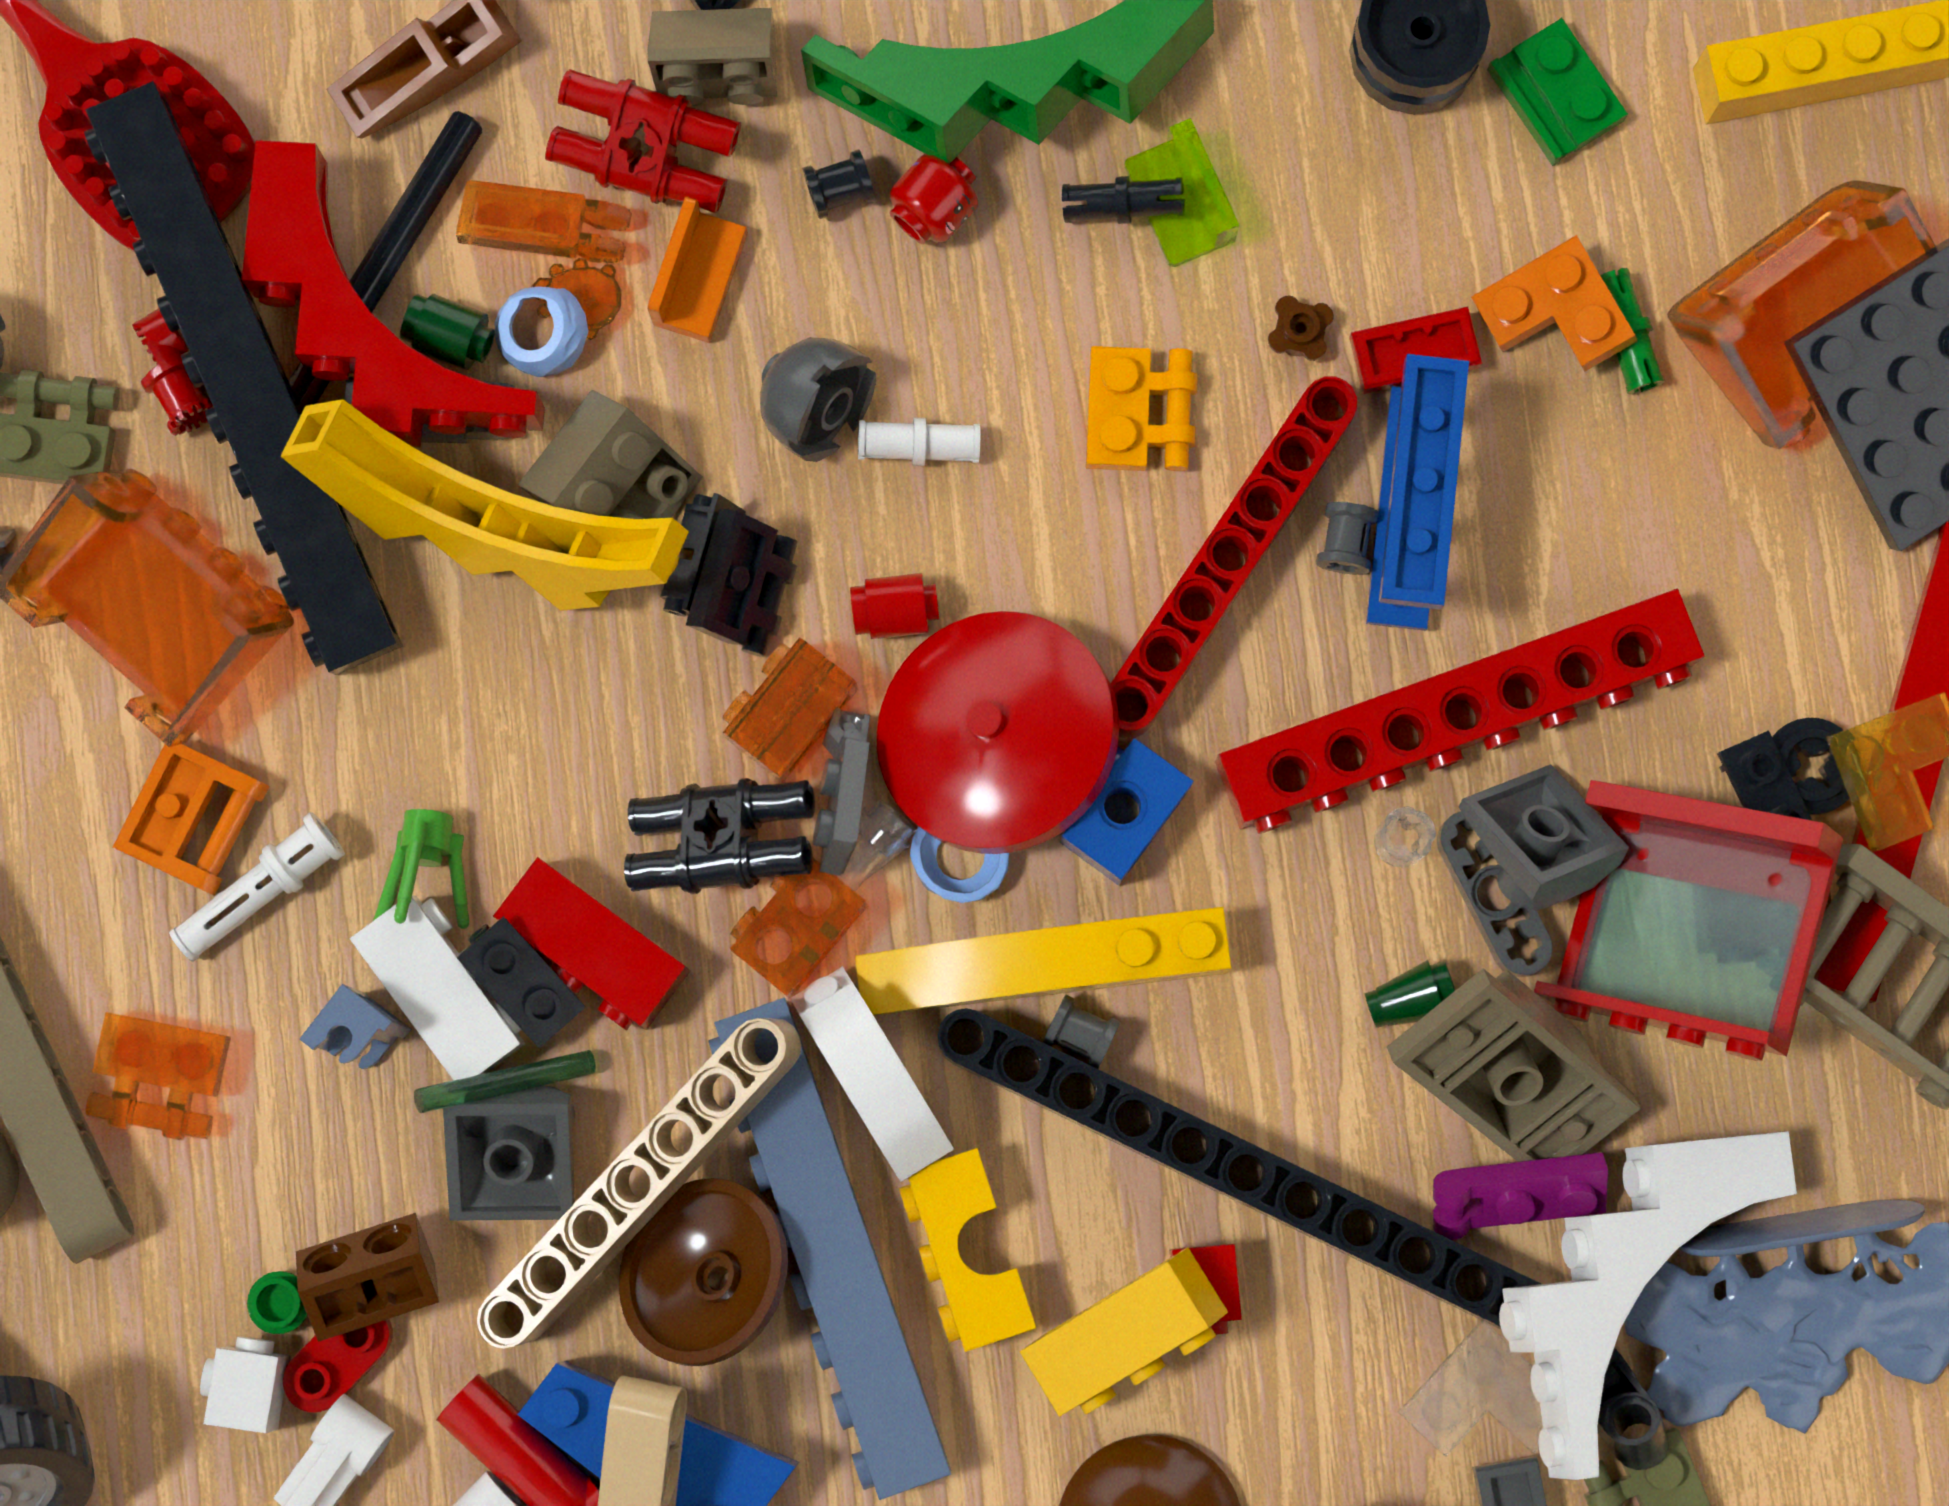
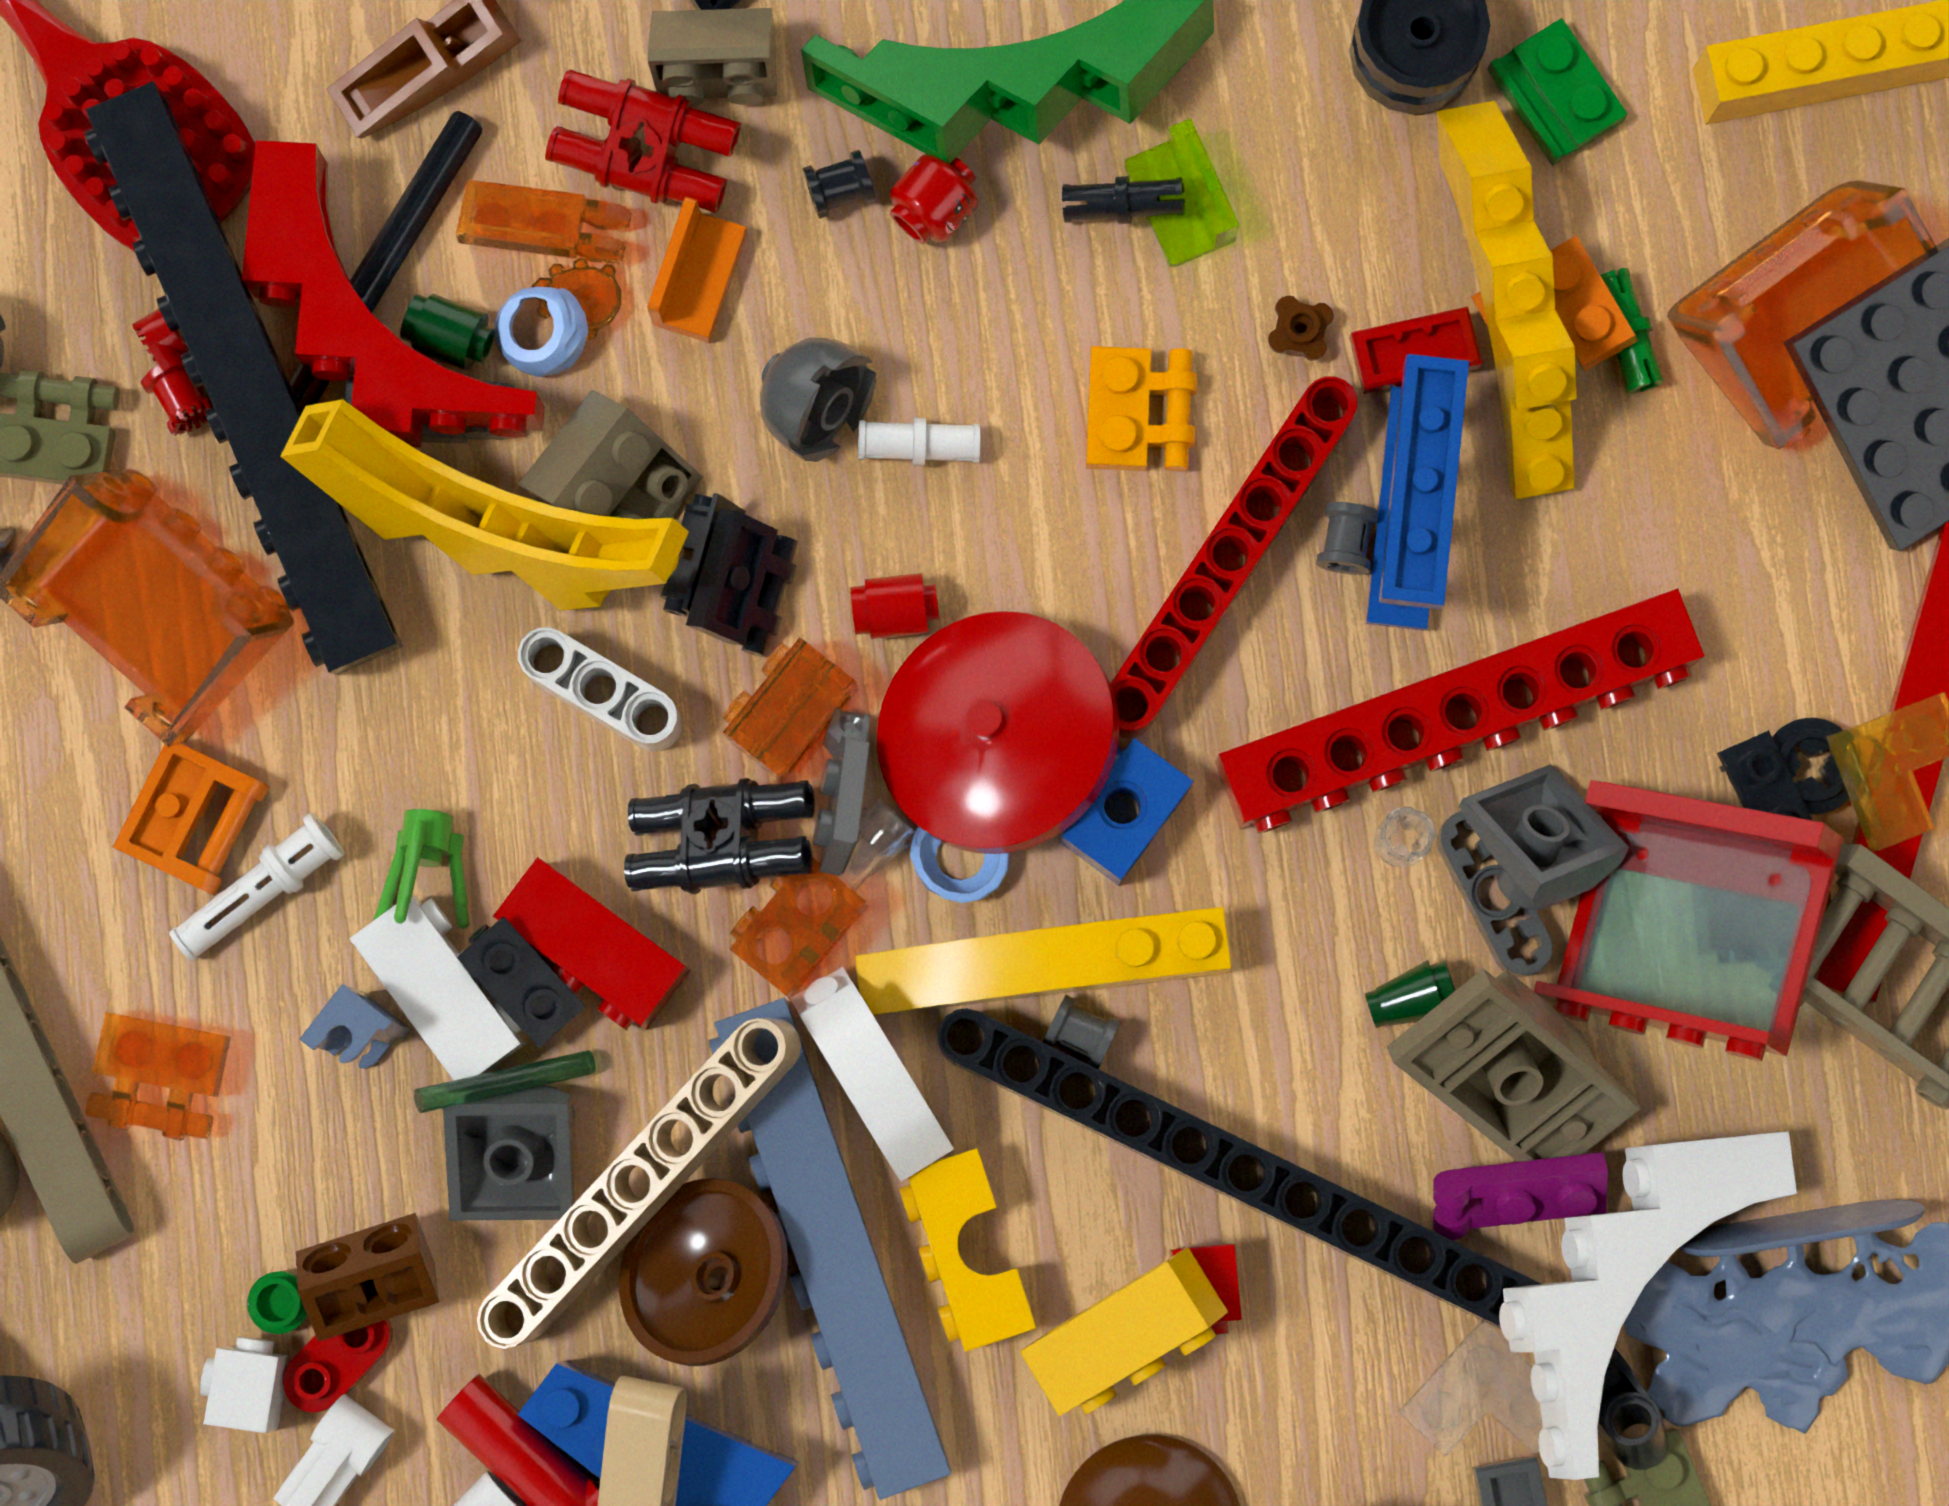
(583, 665): none -> white beam
(1517, 289): none -> yellow arch

